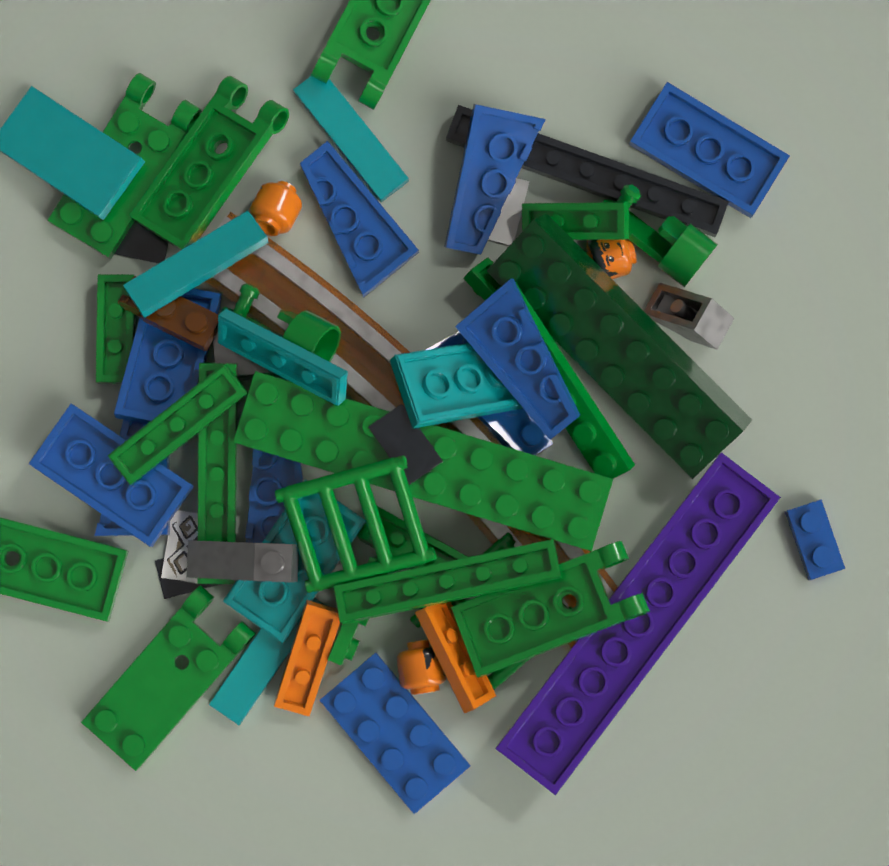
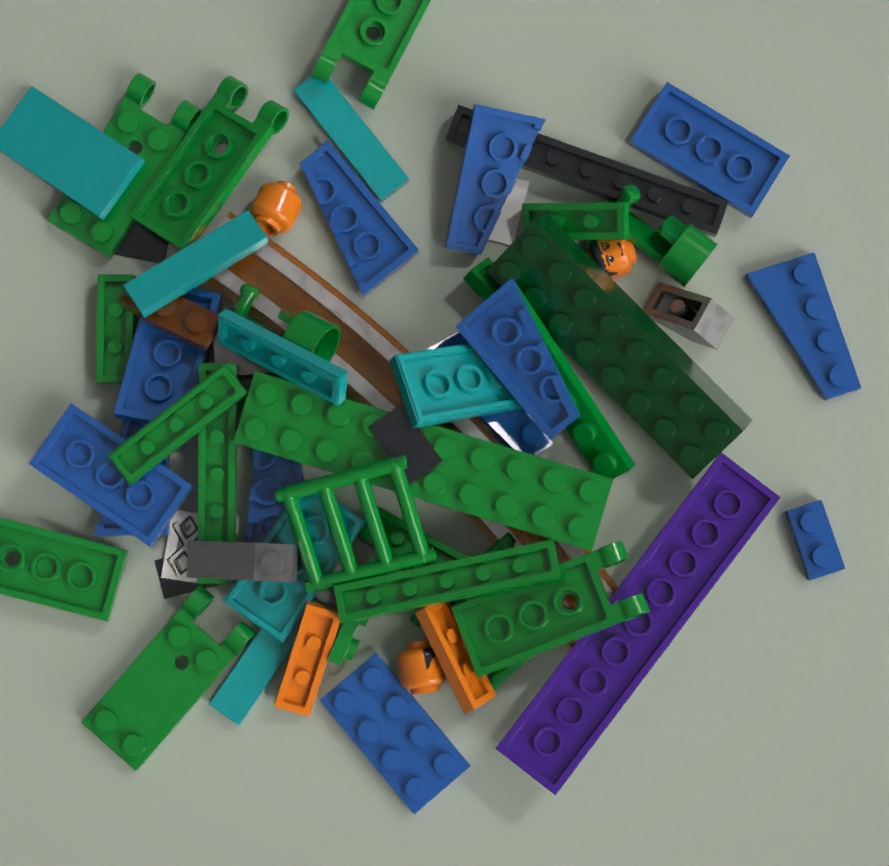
(805, 314): none -> blue wing

